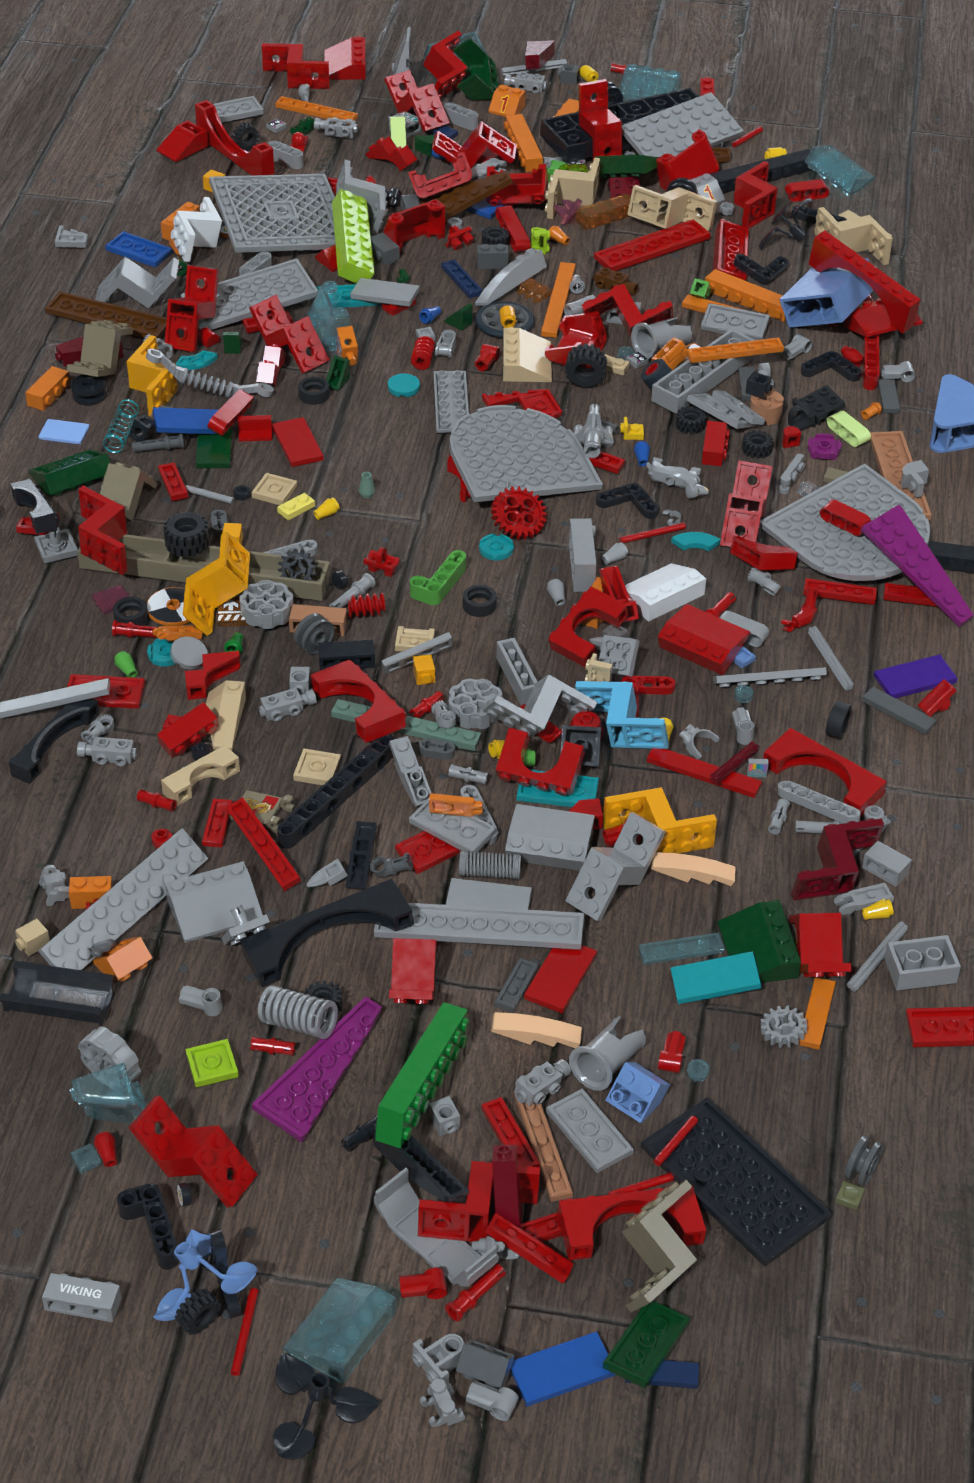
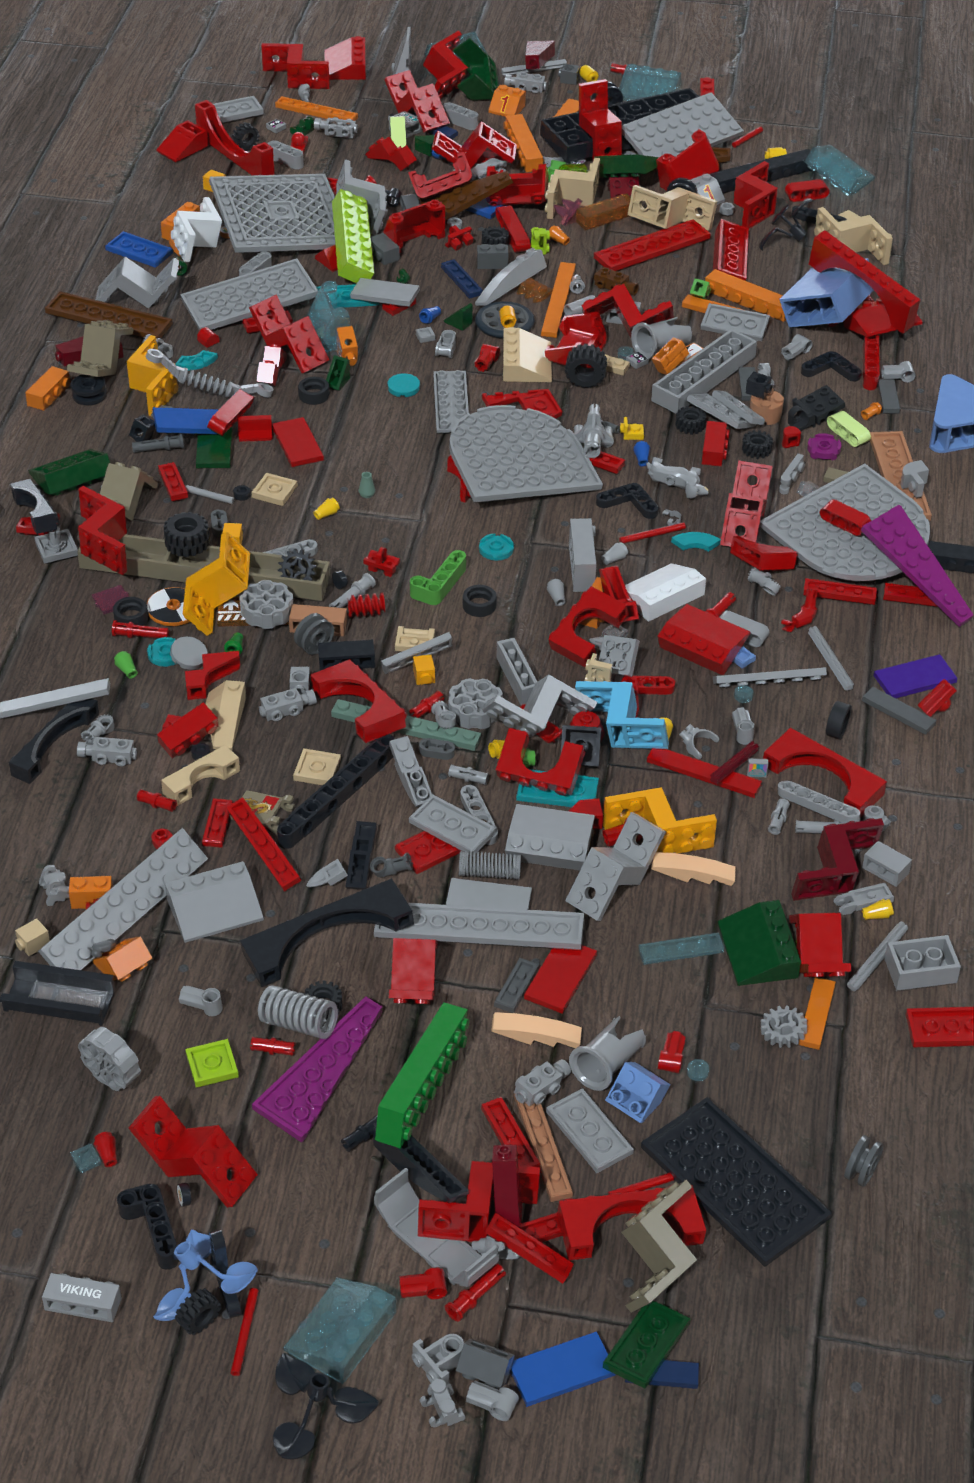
(64, 431): light blue piece -> none
(70, 238): light grey wing -> none
(109, 1095): clear light blue windscreen -> none
(123, 693): red tile -> none
(131, 416): teal piece -> none
(174, 632): orange hinge -> none
(196, 305): red bracket -> none
(232, 342): dark green slope -> none
(244, 927): light grey plate -> none
(296, 506): light yellow plate -> none
(422, 352): red piece -> none
(444, 1116): light grey brick -> none
(454, 805): orange hinge -> none
(518, 513): red gear -> none
(654, 372): black wheel -> none
(675, 1141): red bar -> none
(715, 977): teal tile -> none
(734, 350): orange tile -> none
(745, 263): black beam -> none
(850, 1195): olive tile -> none
(852, 355): red arm -> none

